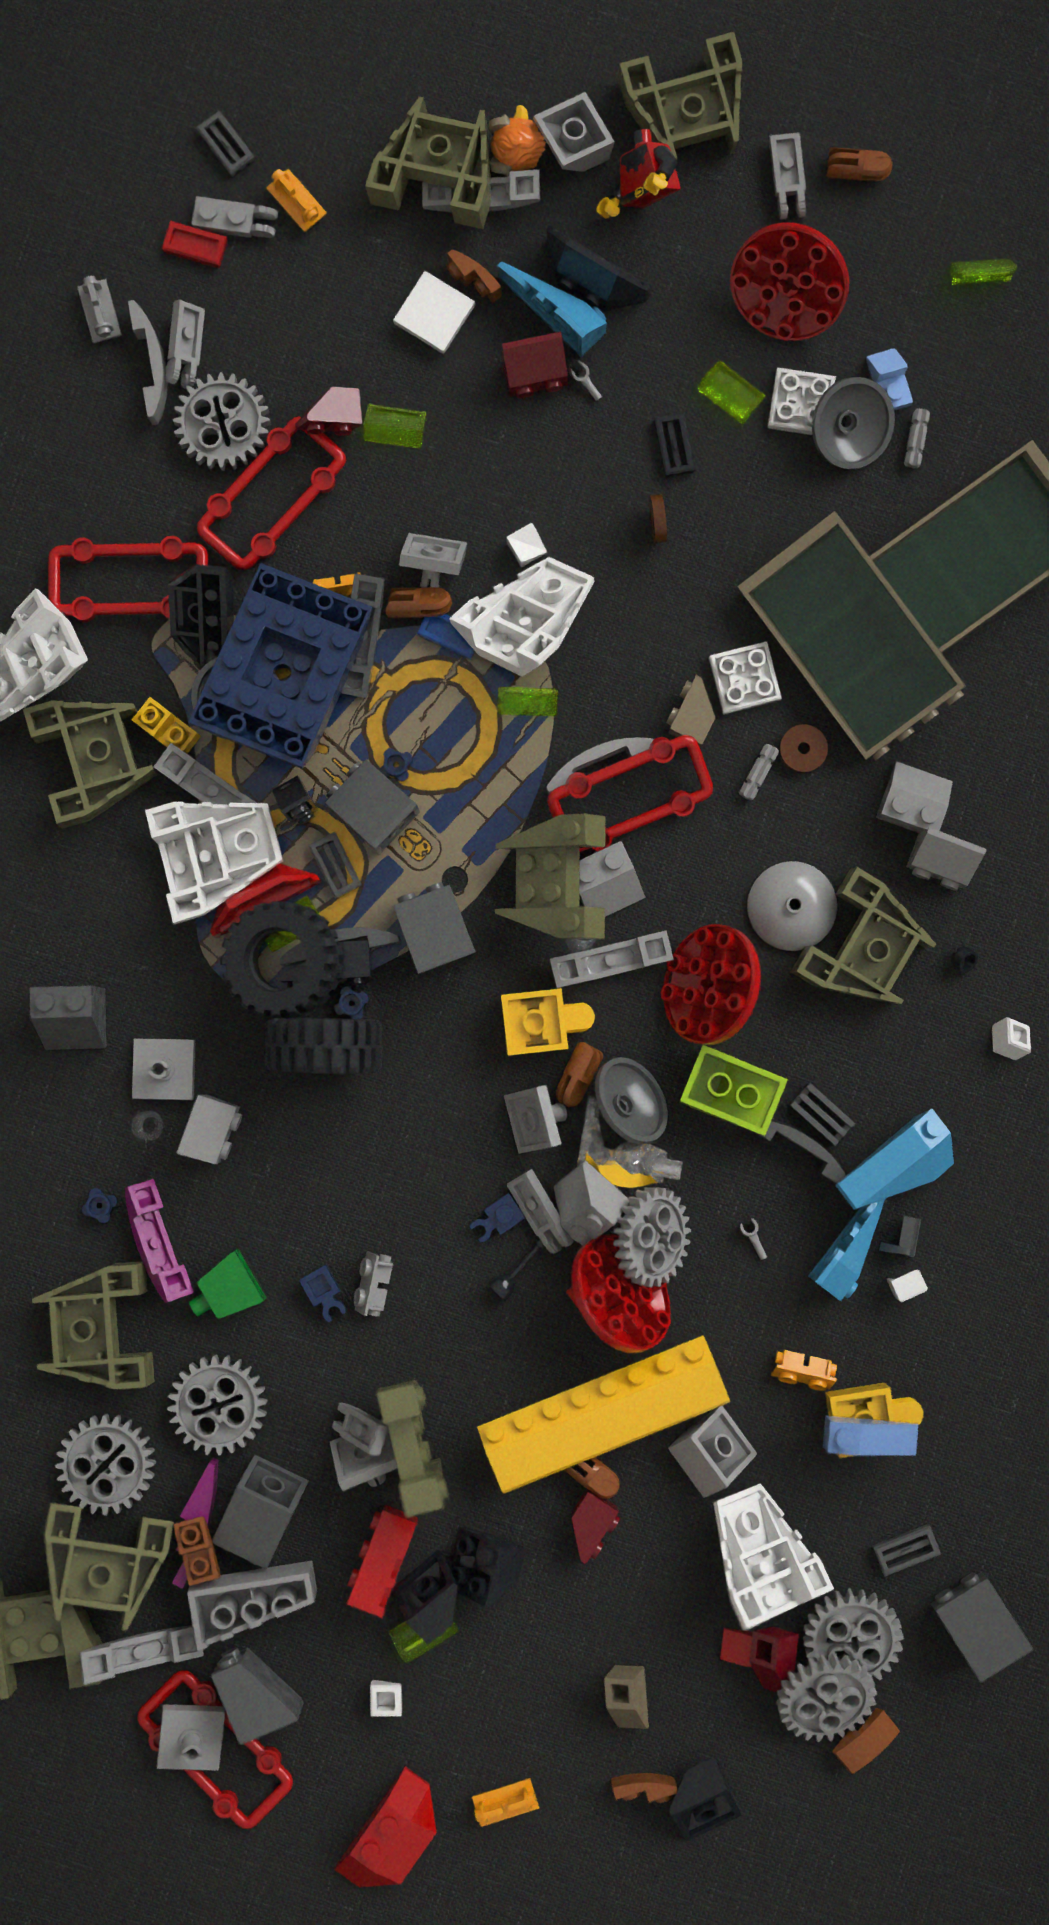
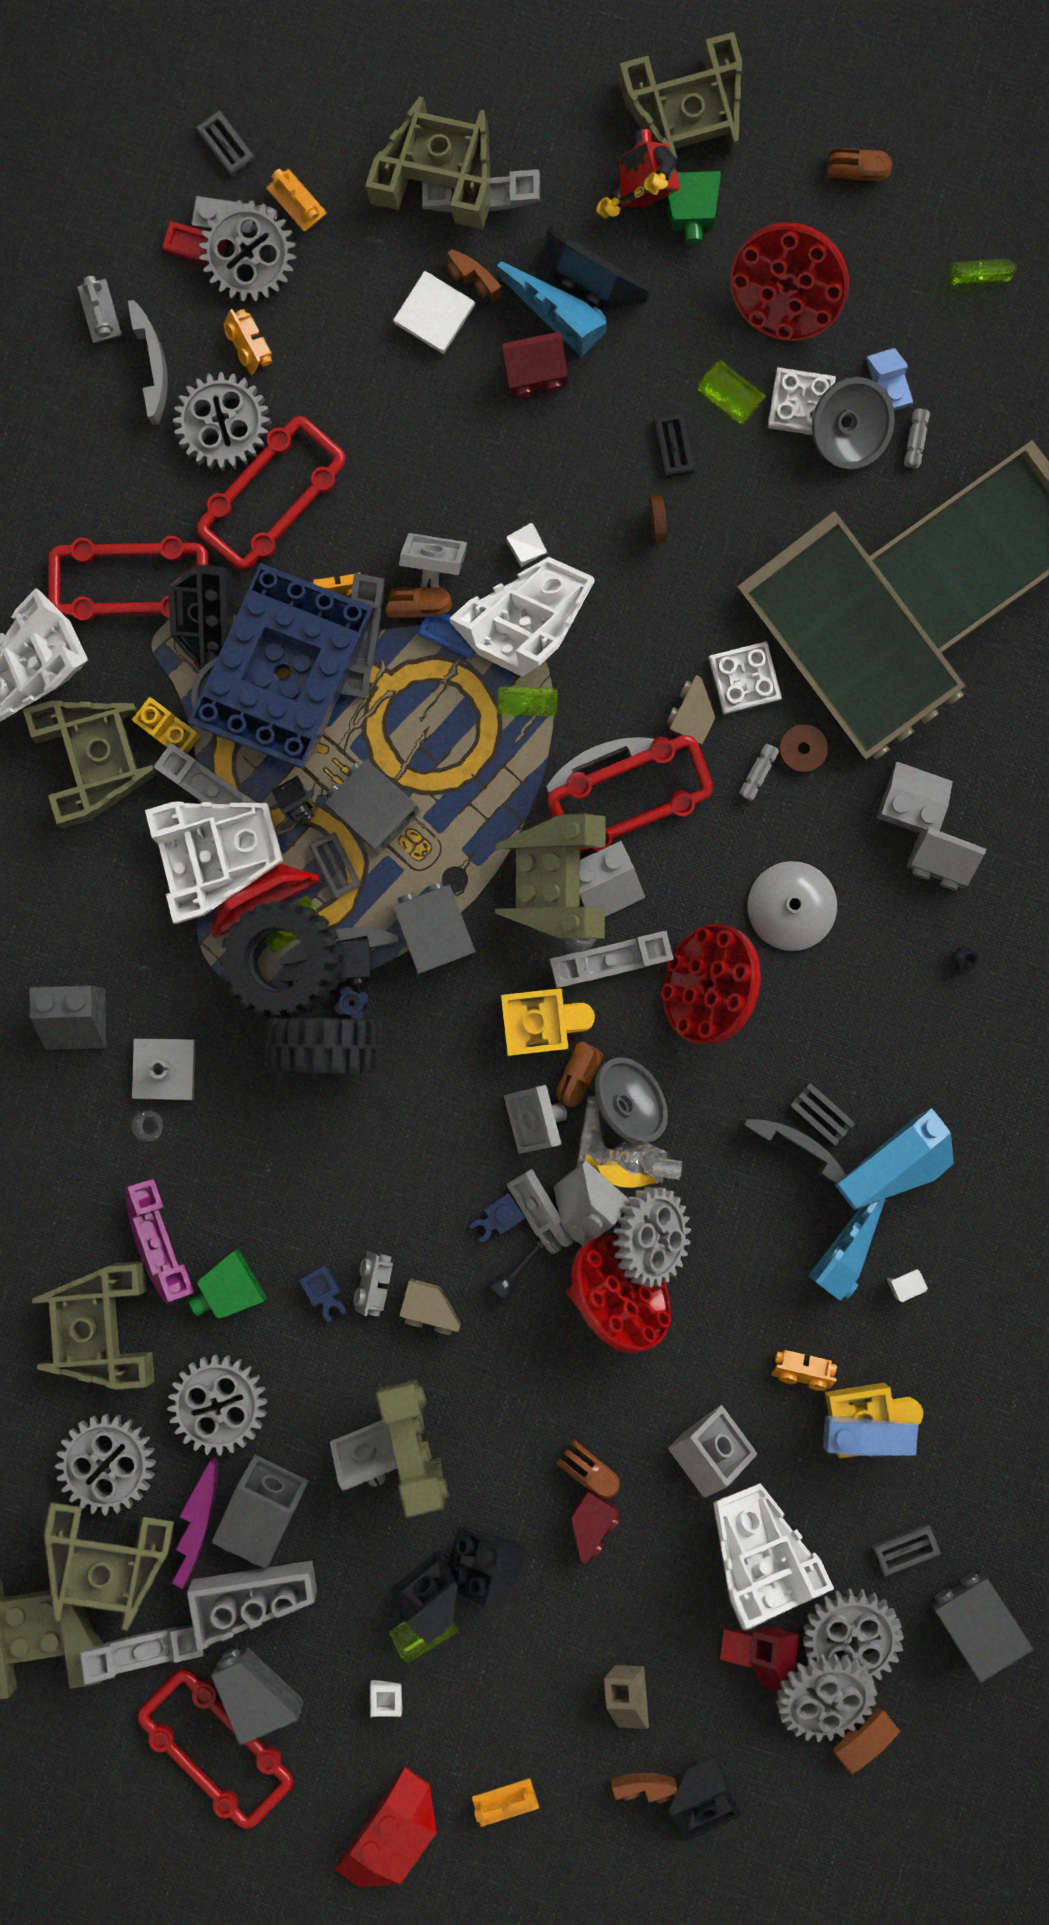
(91, 1208): dark blue plate -> none
(184, 343): light grey hinge -> none
(190, 1737): light grey tile -> none
(197, 1551): dark orange slope -> none
(210, 1129): light grey slope -> none
(230, 227): none -> light grey gear
(240, 328): none -> light orange hinge
(333, 411): slope -> none
(361, 1429): light grey hinge -> none
(381, 1560): red wedge -> none
(392, 756): dark blue plate -> none
(394, 426): clear neon green slope -> none
(430, 1306): none -> dark tan slope
(515, 143): orange hair -> none
(575, 134): light grey slope -> none
(584, 378): light grey hand -> none
(603, 1414): yellow slope -> none
(694, 204): none -> green torso
(733, 1090): lime slope -> none
(754, 1239): light grey hand -> none
(788, 172): light grey hinge -> none
(874, 947): olive wedge -> none
(908, 1238): dark grey tile -> none
(1011, 1038): white slope -> none

